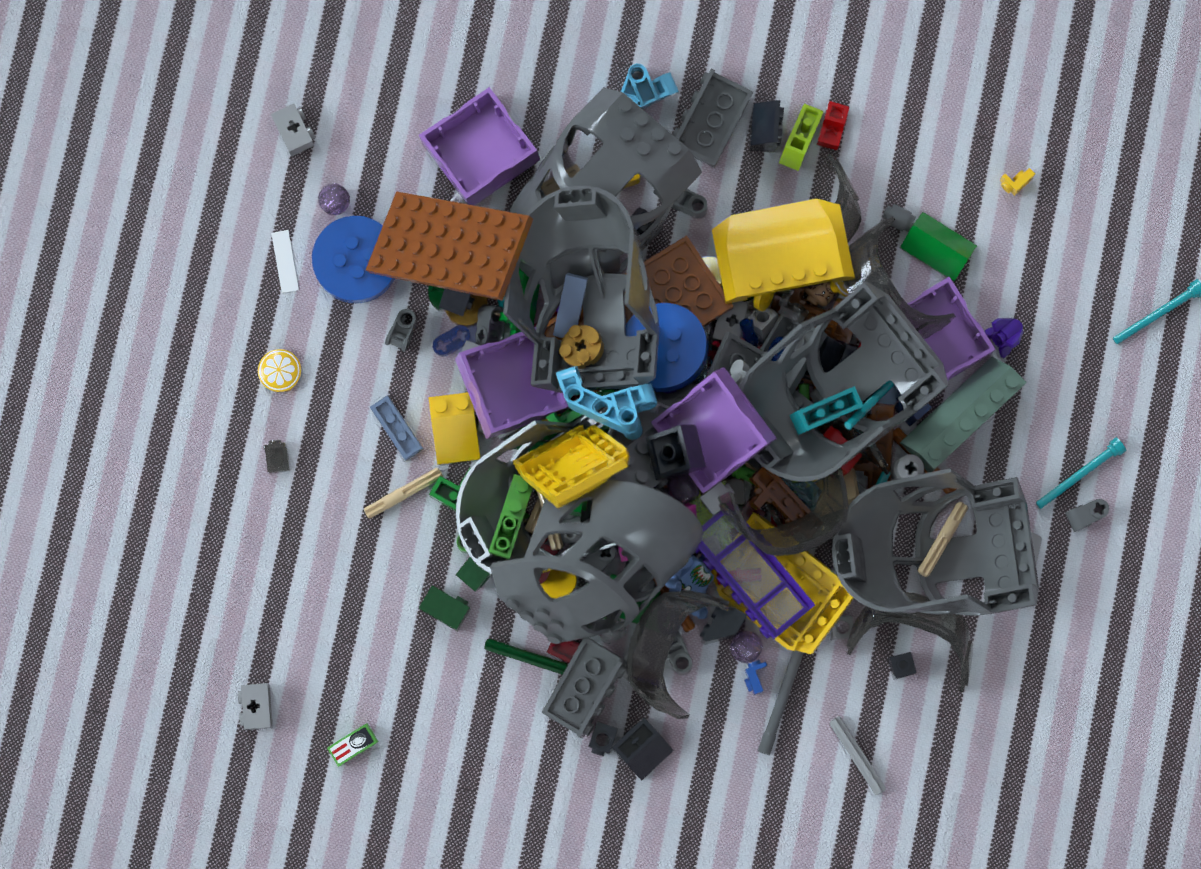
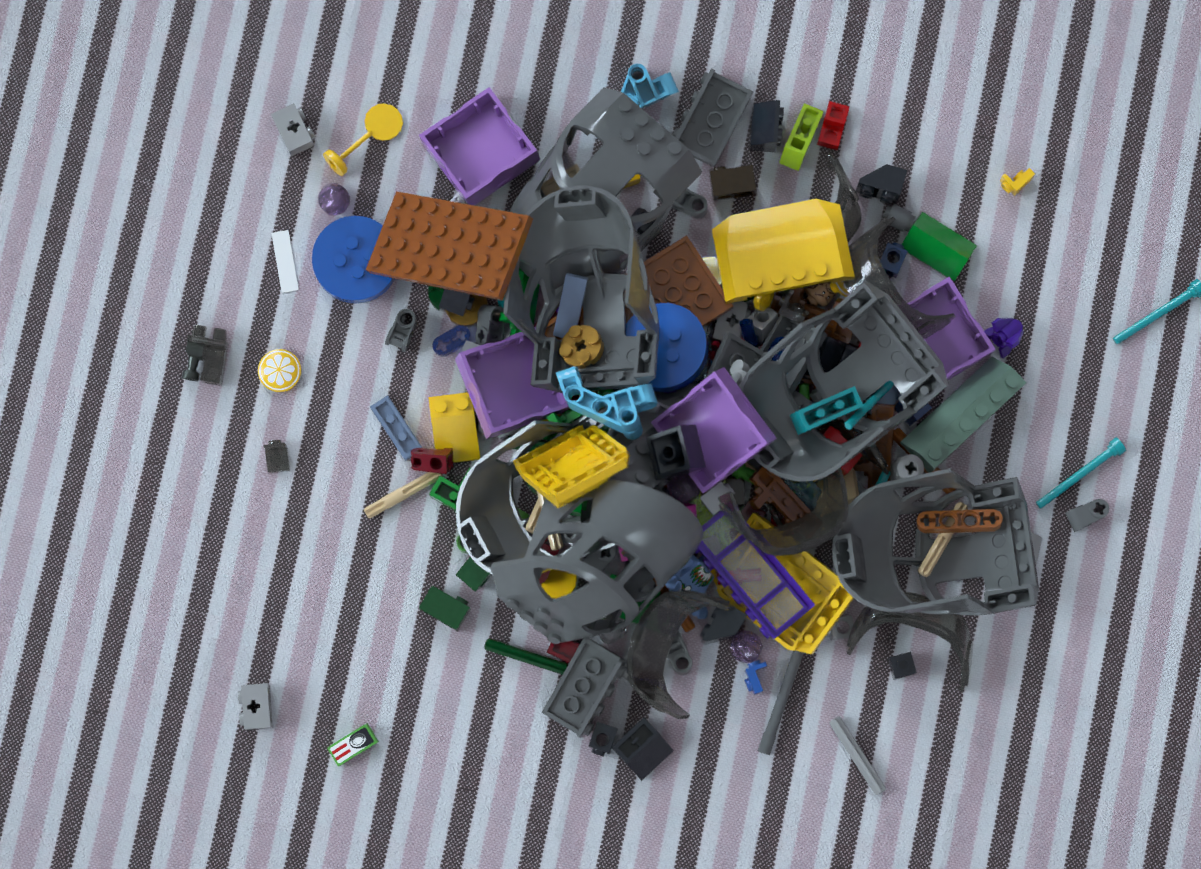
(209, 350): none -> clear smoke hips
(381, 123): none -> yellow piece
(432, 460): none -> dark red leg
(511, 517): bright green slope -> none
(732, 182): none -> dark brown brick
(883, 184): none -> black slope
(893, 269): none -> dark blue brick
(959, 517): none -> dark orange beam

